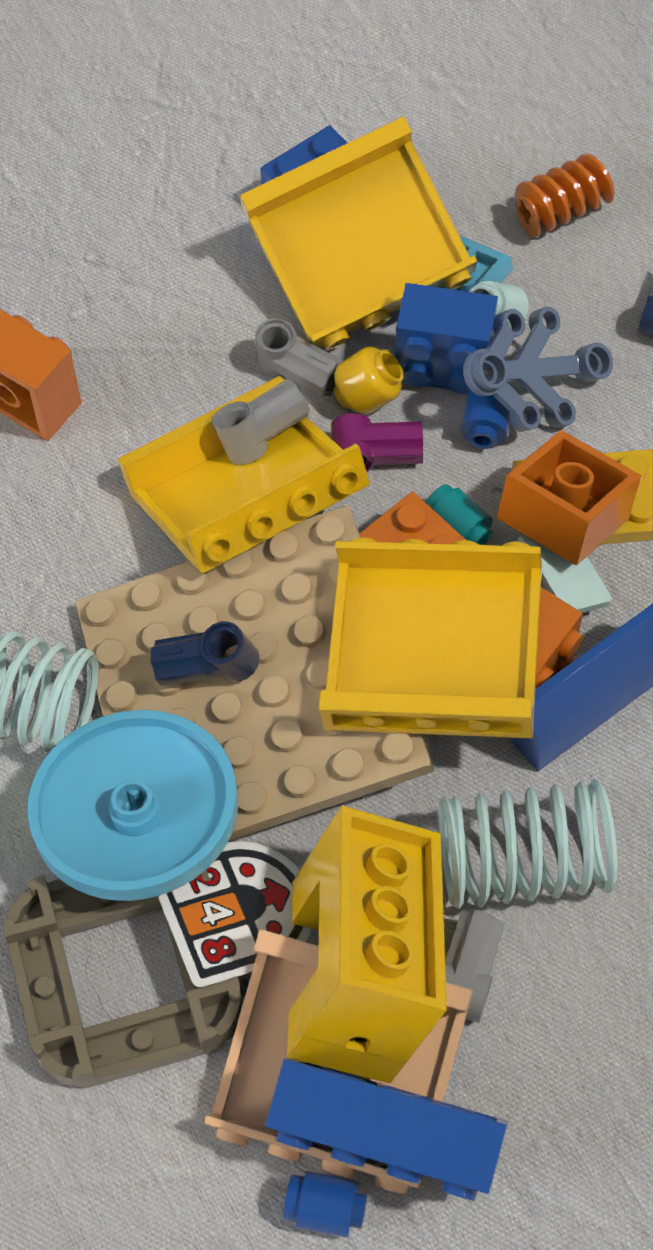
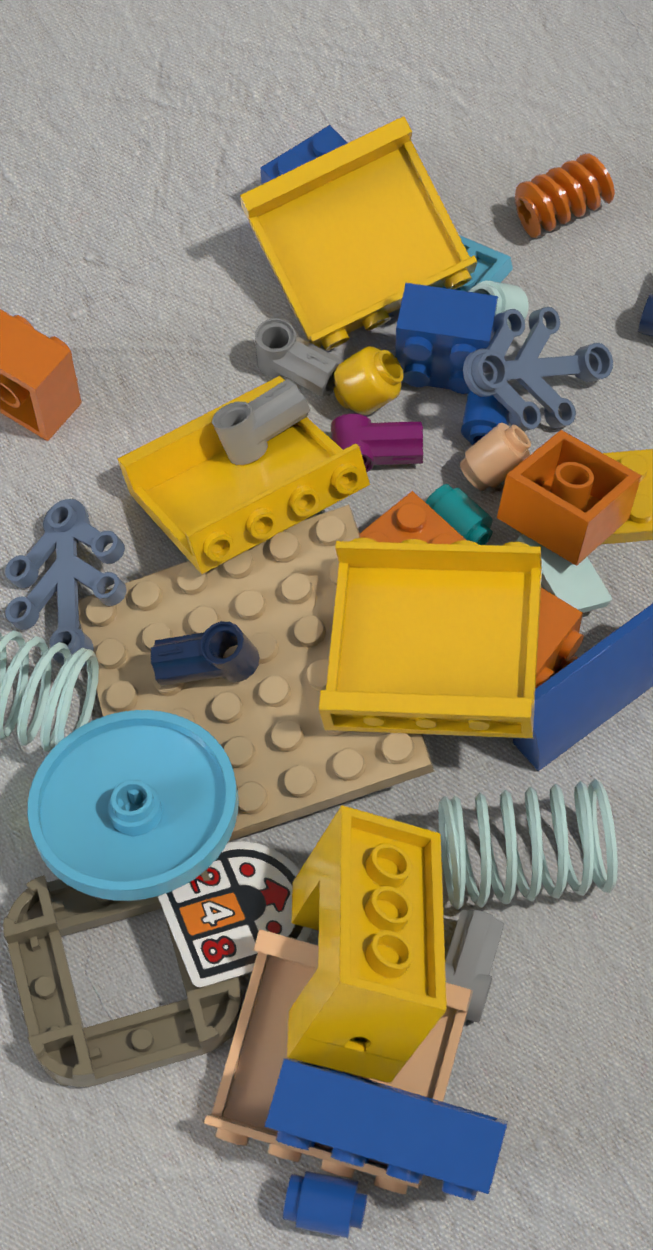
(64, 527): none -> sand blue plant
(495, 456): none -> light nougat brick

